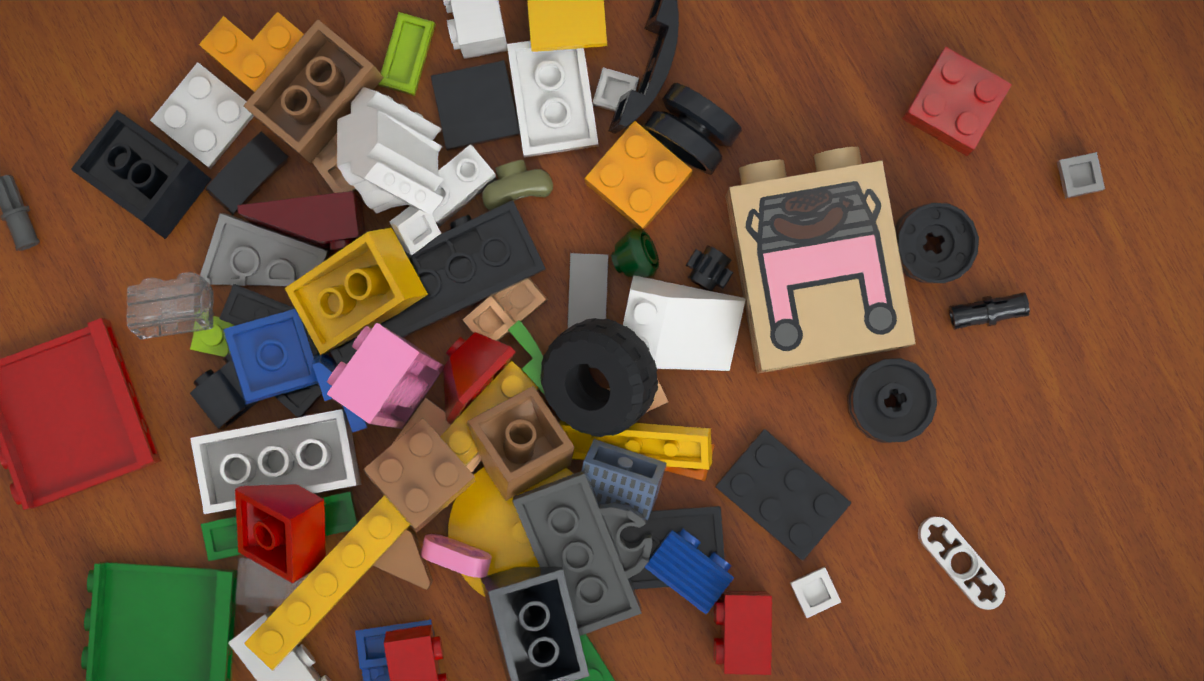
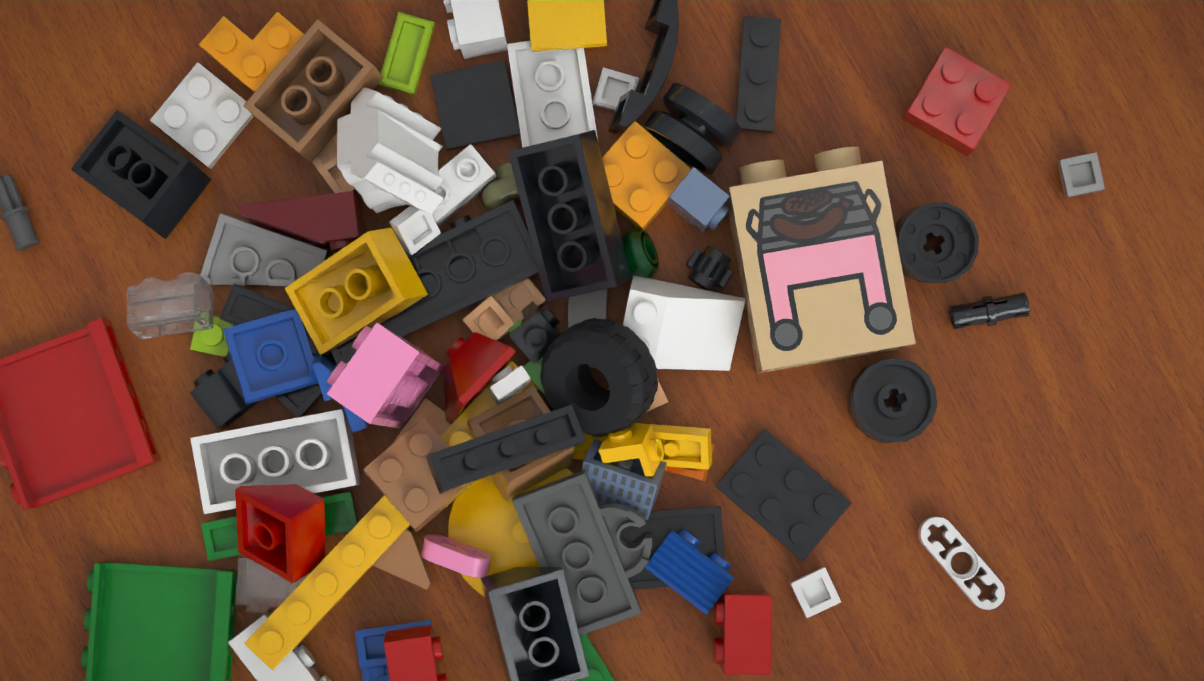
(247, 173): black slope -> none
(505, 449): none -> black plate
(508, 383): none -> white plate
(536, 331): none -> black bracket
(570, 216): none -> black brick
(634, 444): none -> yellow bracket
(699, 201): none -> sand blue brick
(758, 74): none -> black plate

